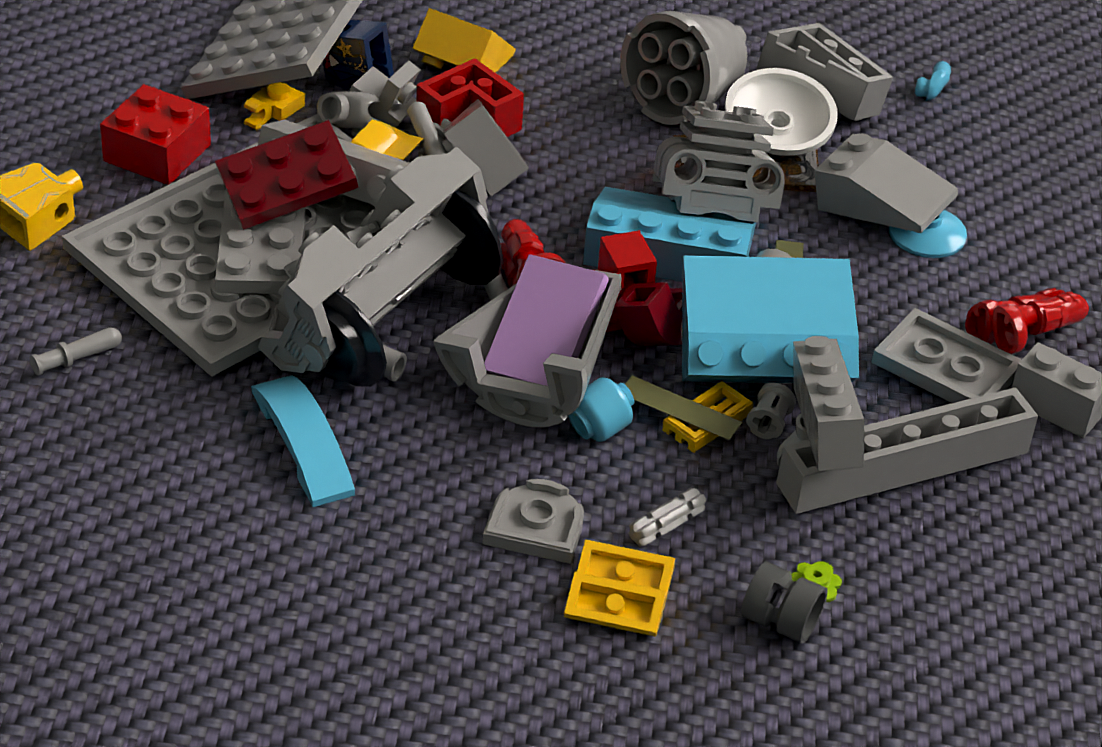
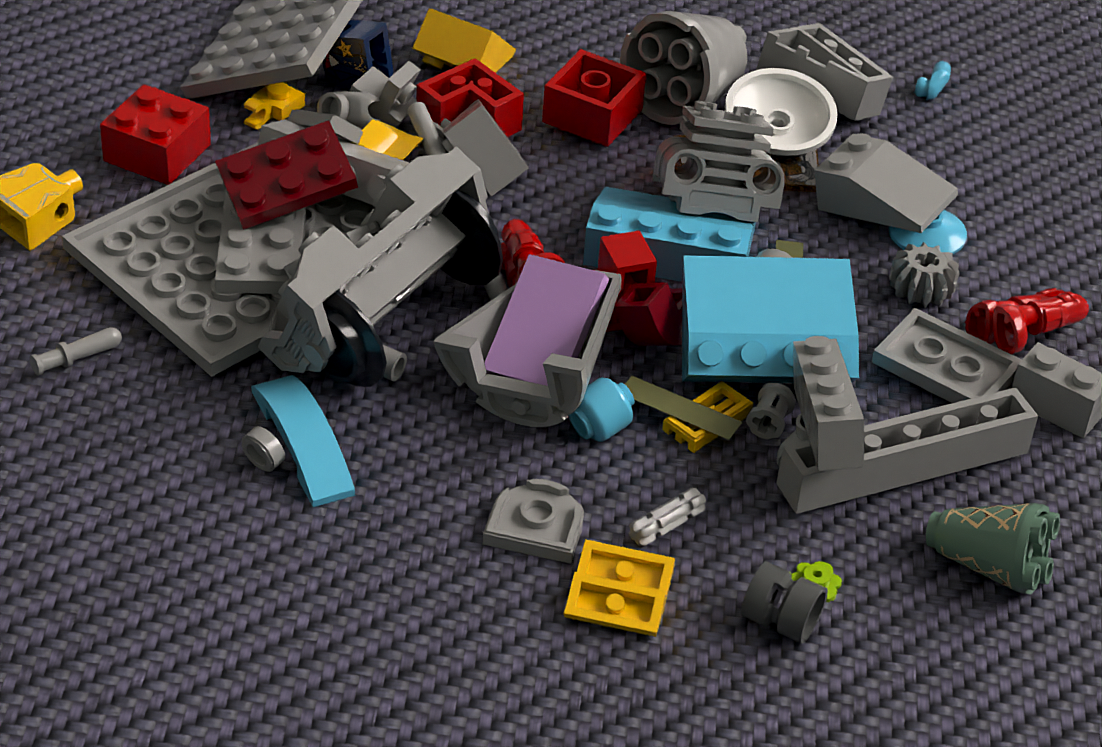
(263, 449): none -> light grey tile
(342, 128): none -> light grey tile
(593, 97): none -> red brick
(924, 274): none -> light grey gear
(998, 542): none -> sand green cone

